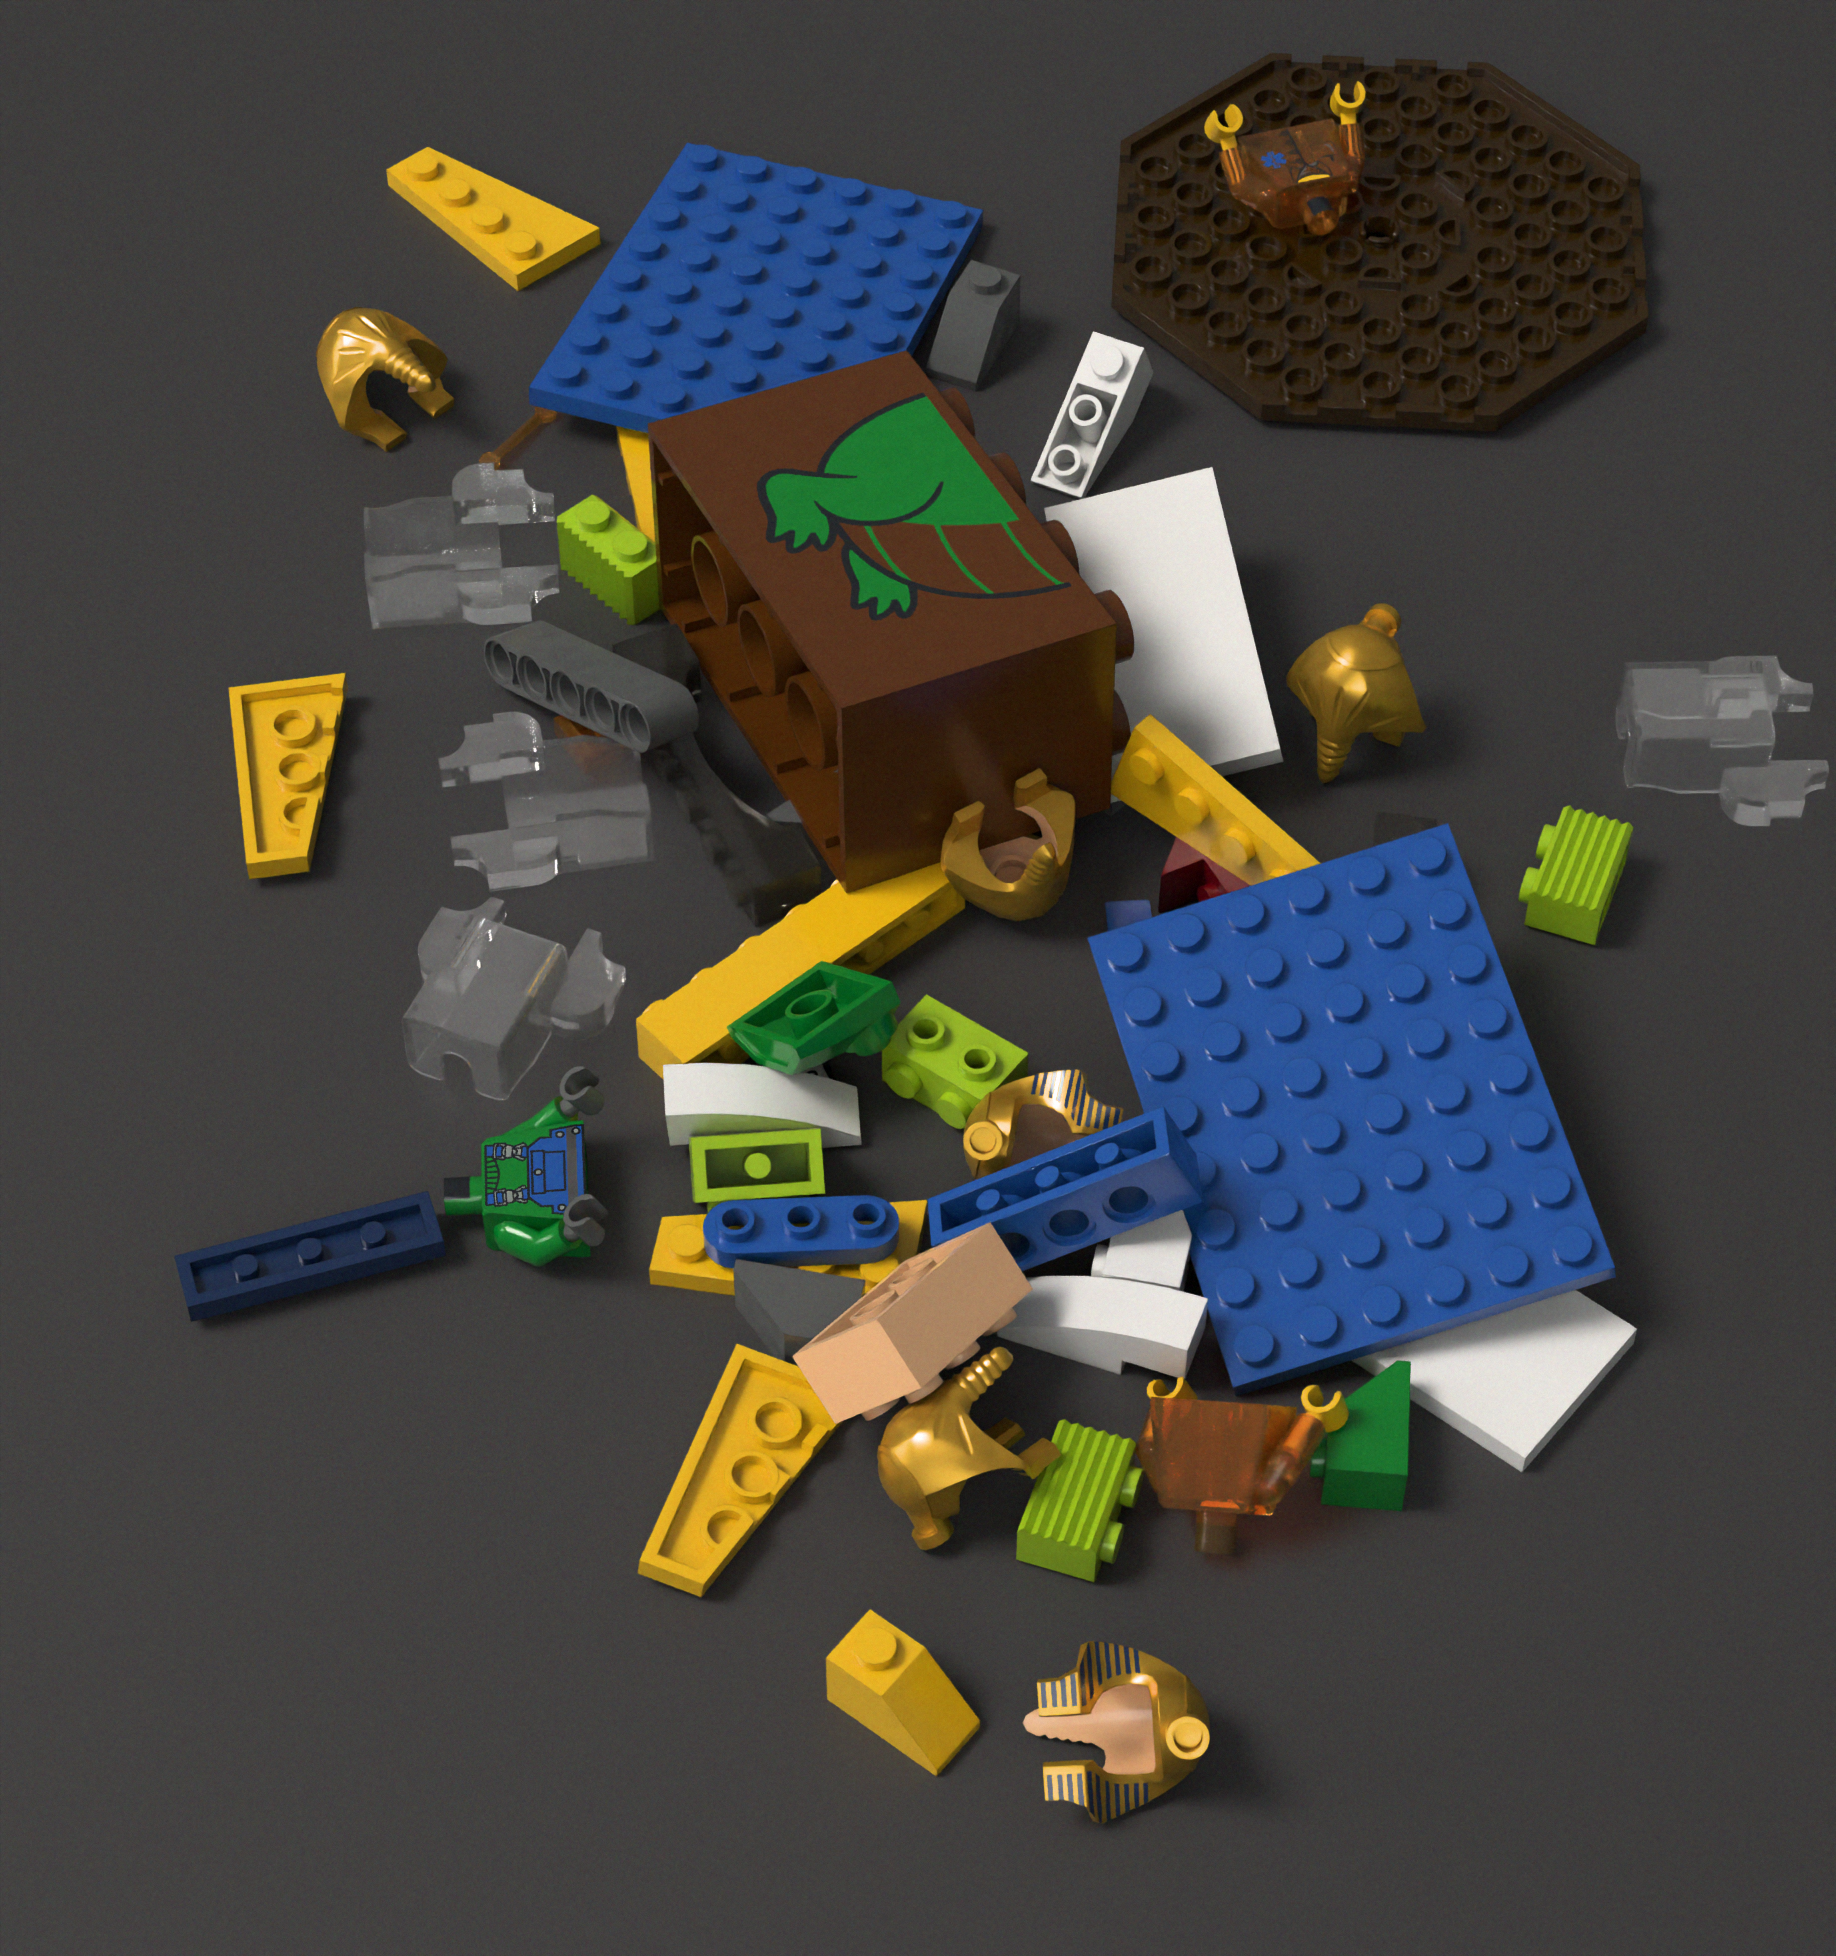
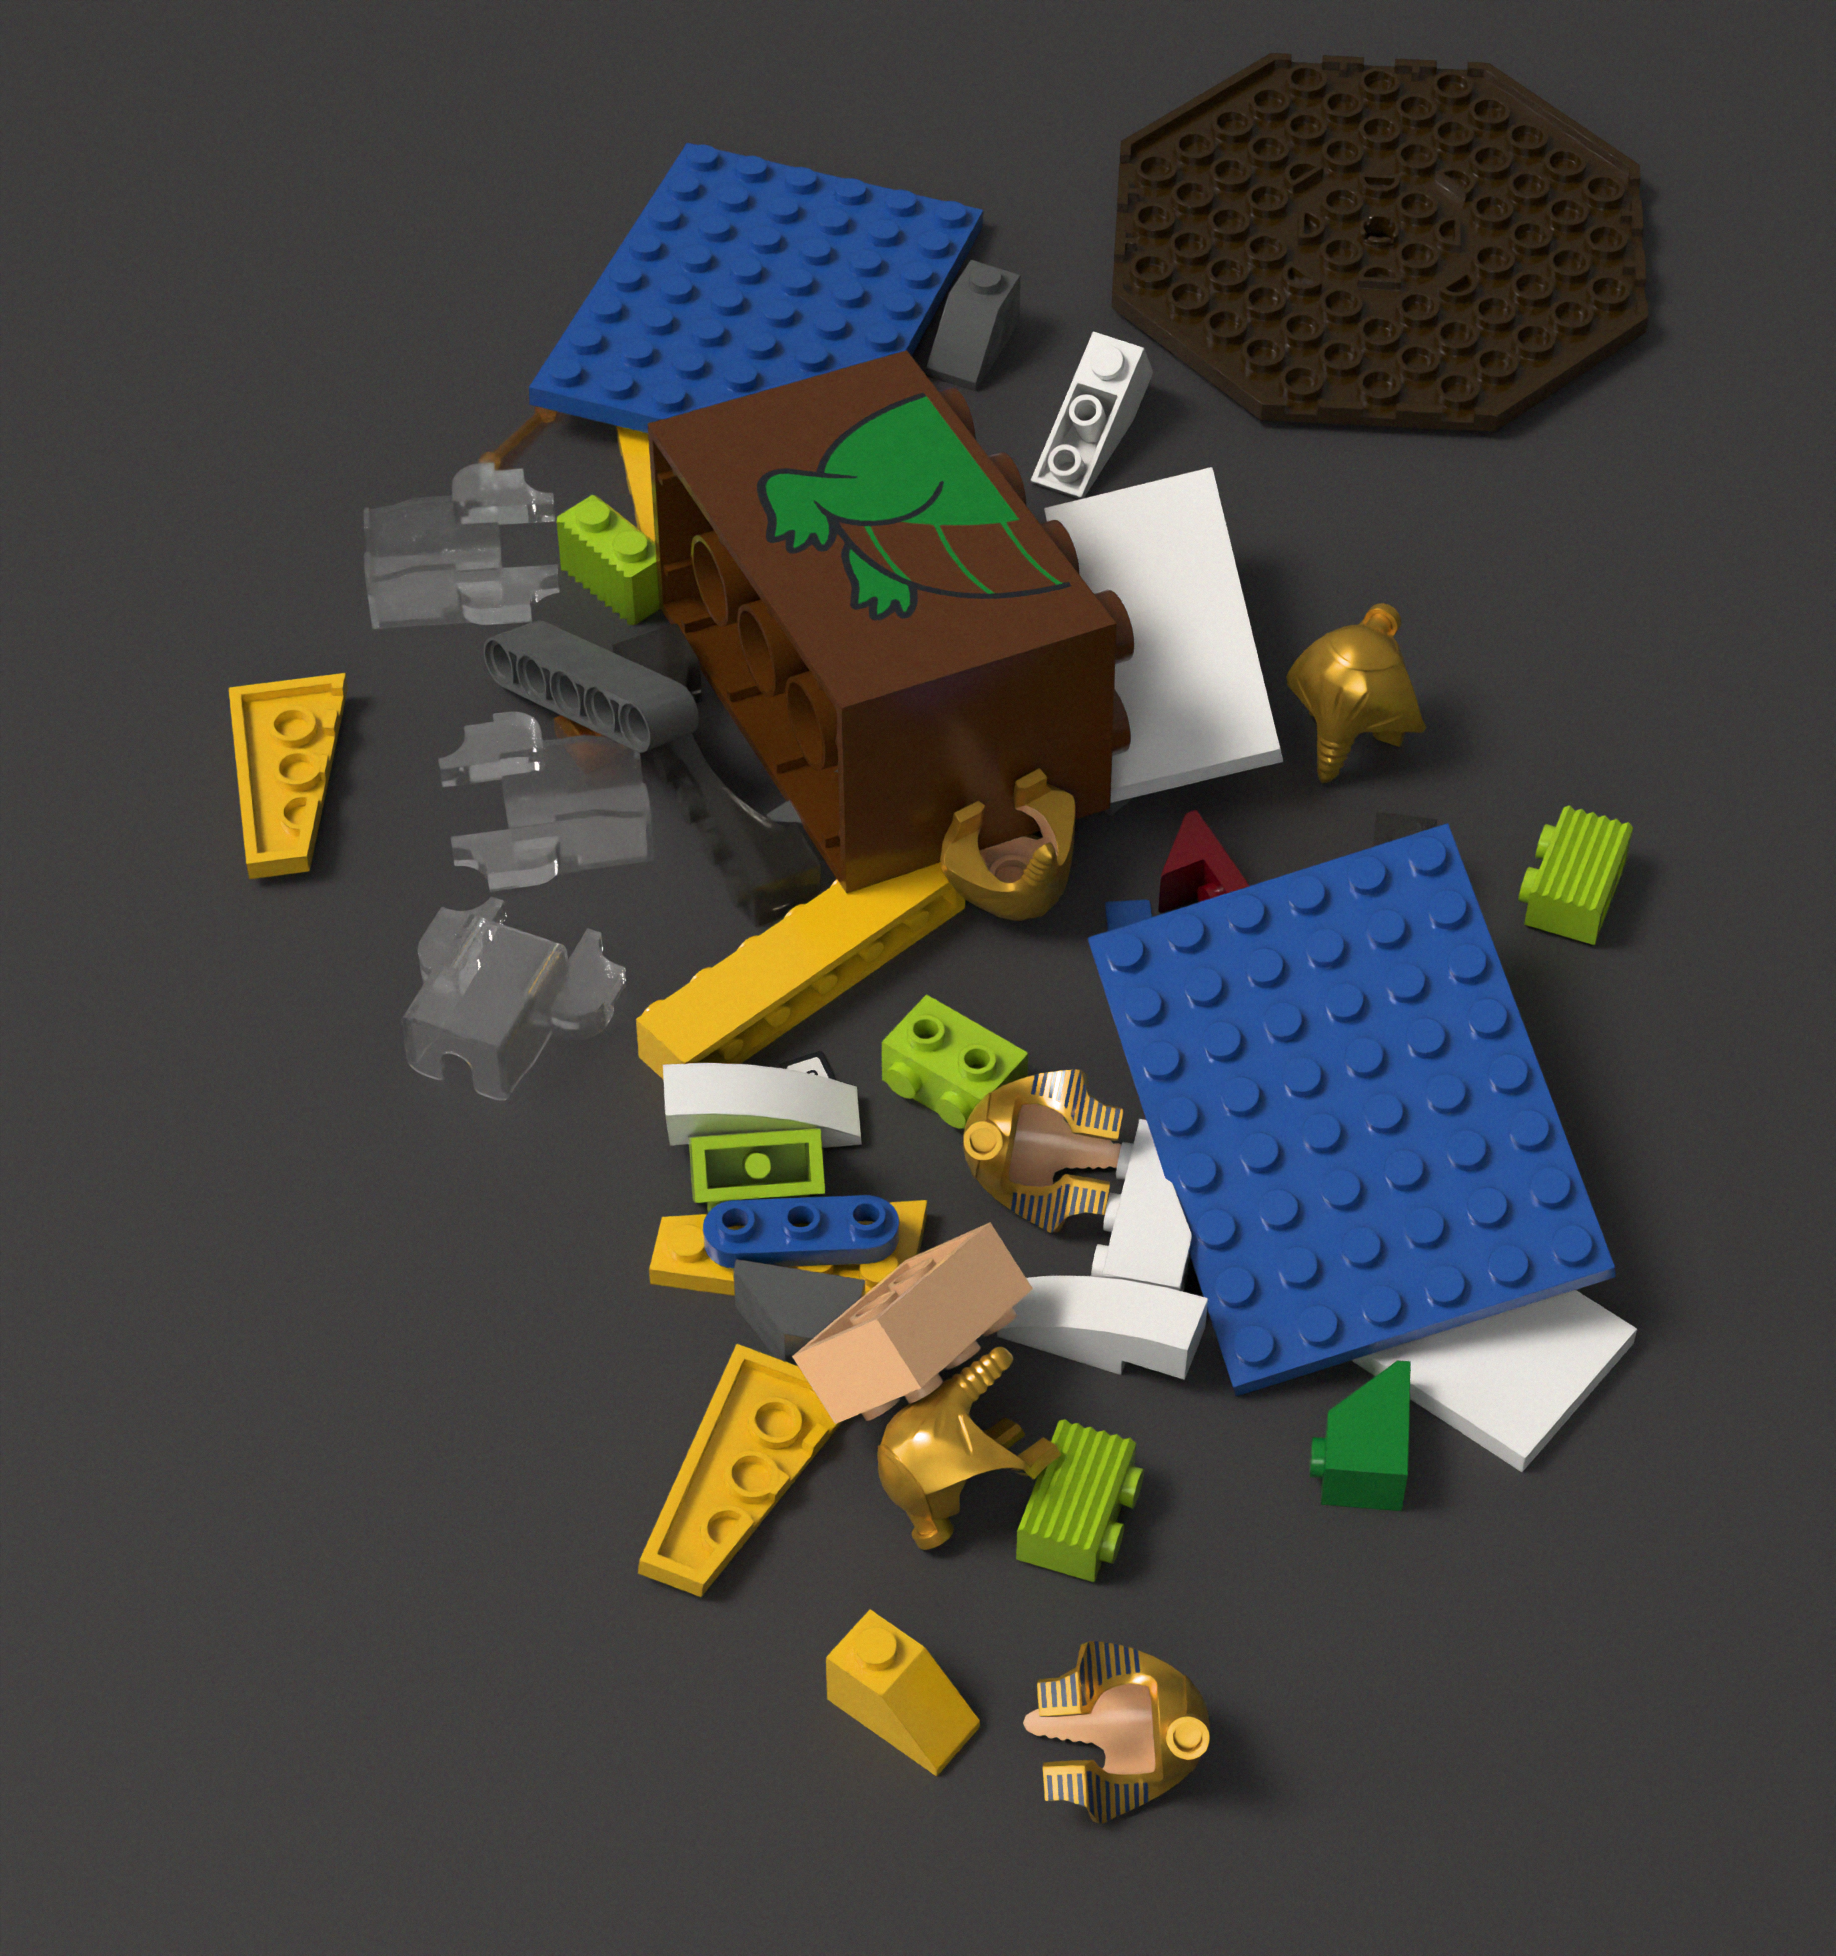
(309, 1256): dark blue plate -> none
(372, 341): pearl gold piece -> none
(492, 220): yellow wing -> none
(538, 1181): torso -> none
(818, 1019): green slope -> none
(1077, 1191): blue brick -> none
(1201, 808): yellow wing -> none
(1228, 1454): clear orange torso -> none
(1297, 170): clear orange torso -> none
(1715, 733): clear piece -> none

